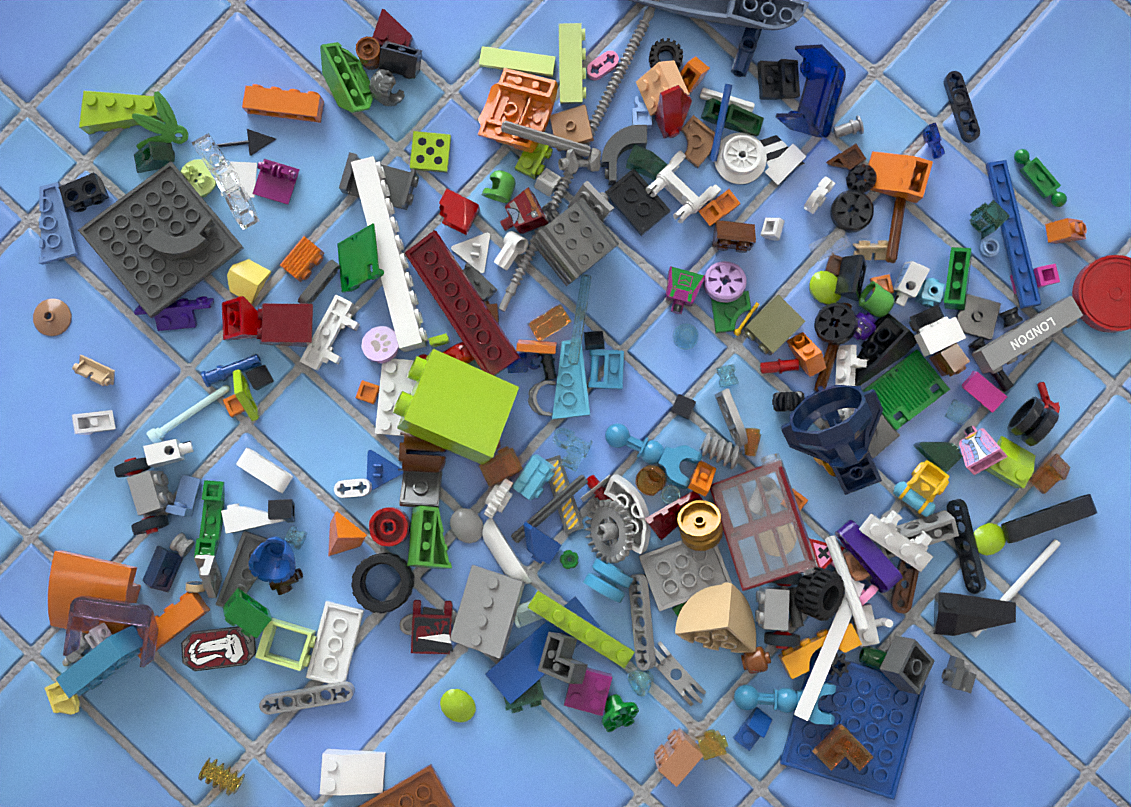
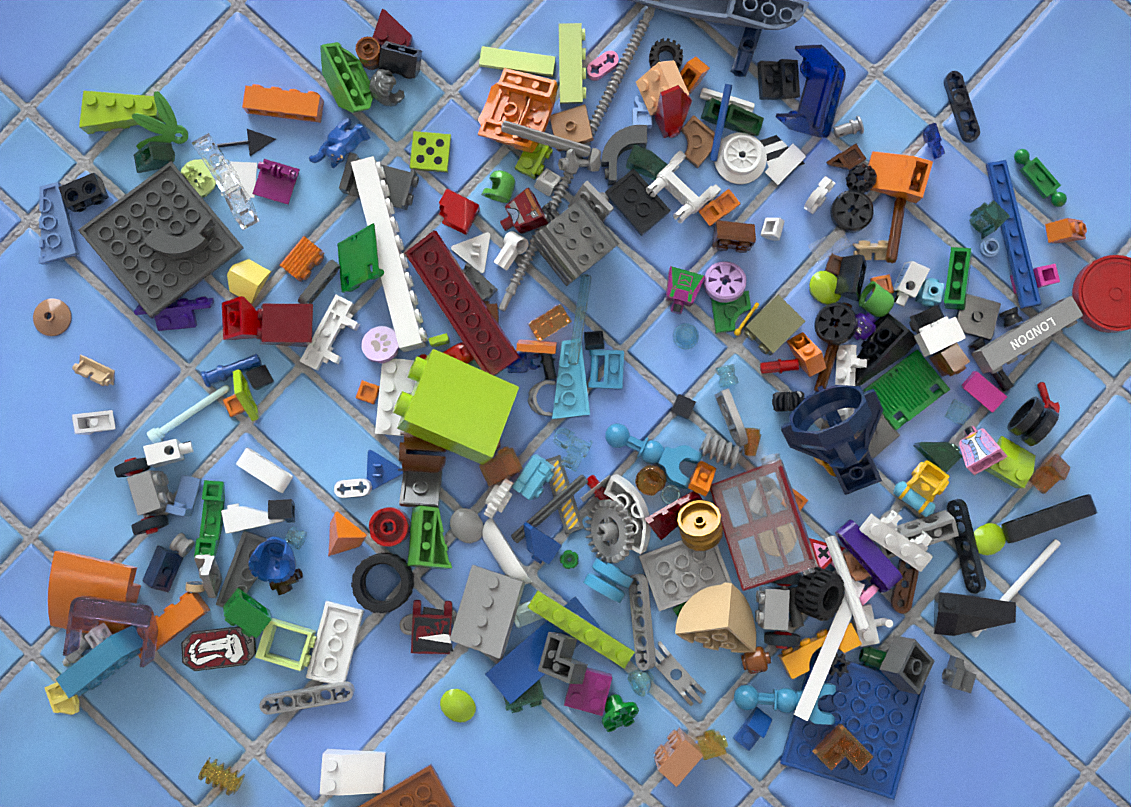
(341, 142): none -> blue animal

